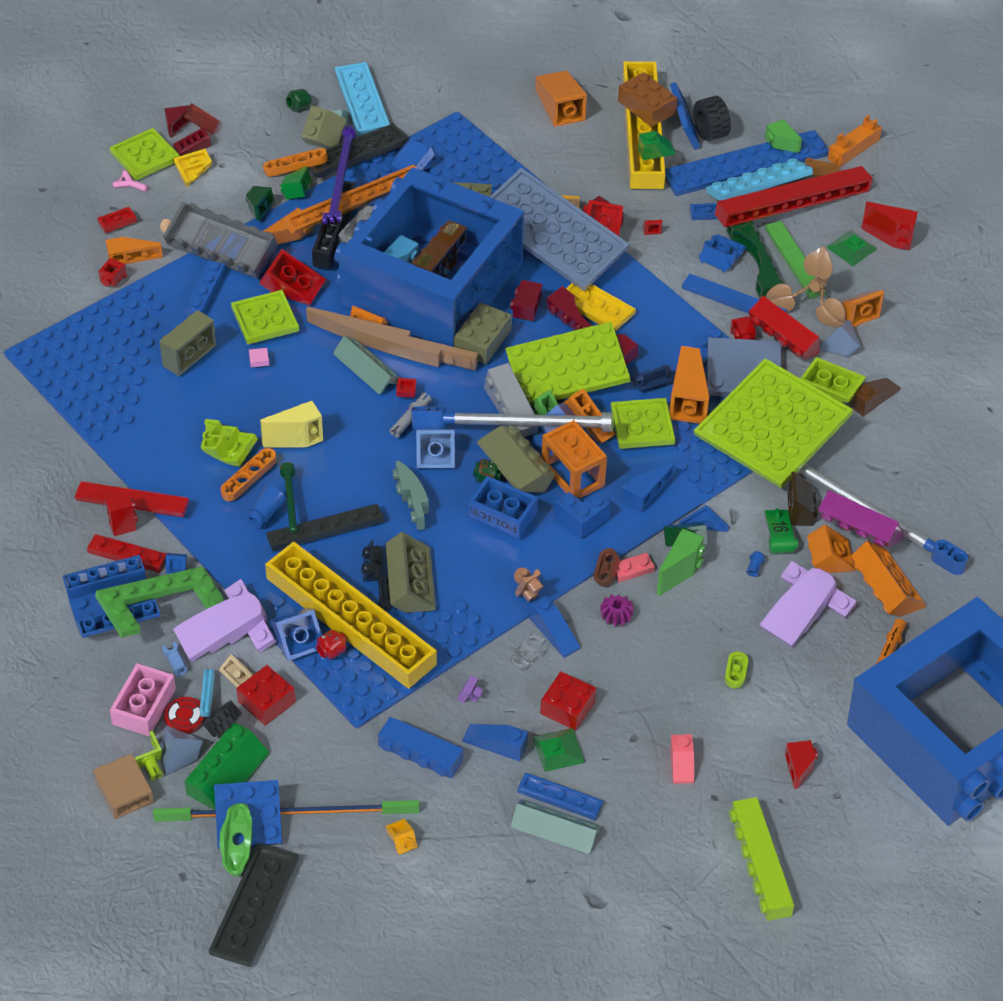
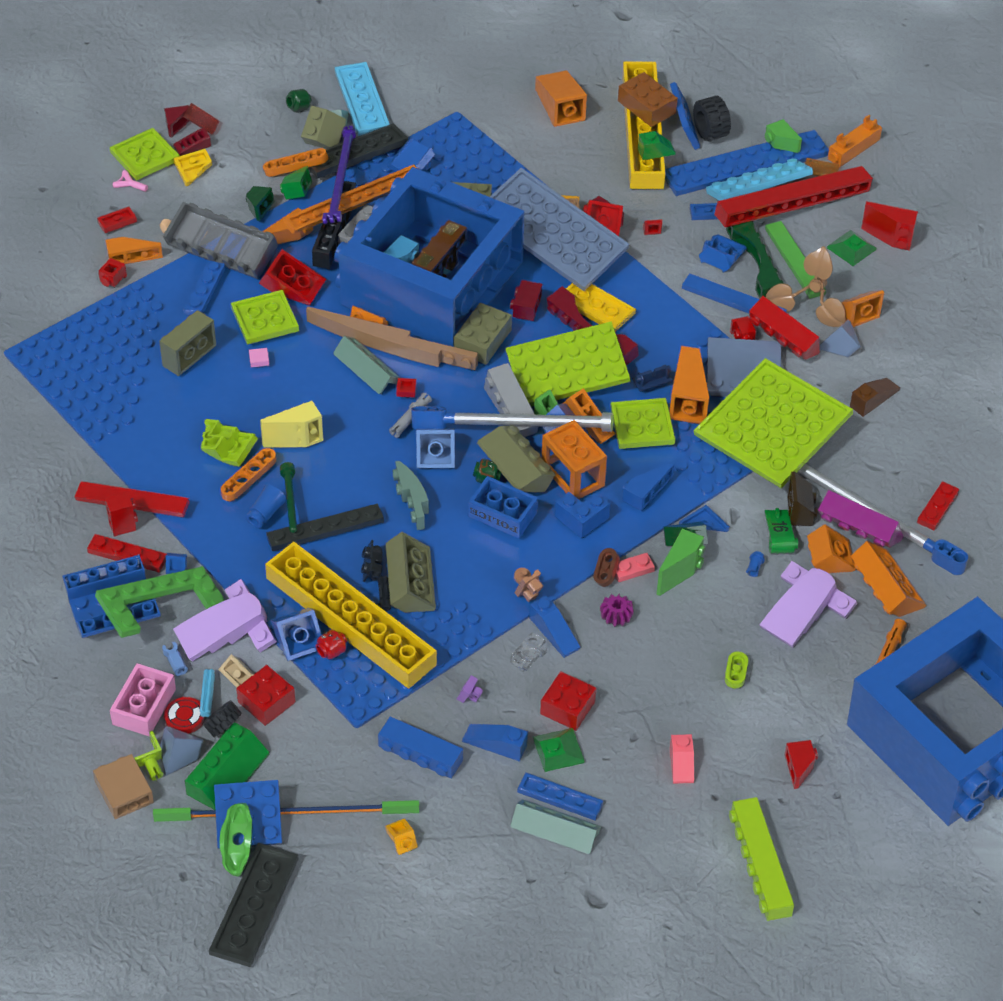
(833, 379): lime slope -> none
(938, 505): none -> red plate

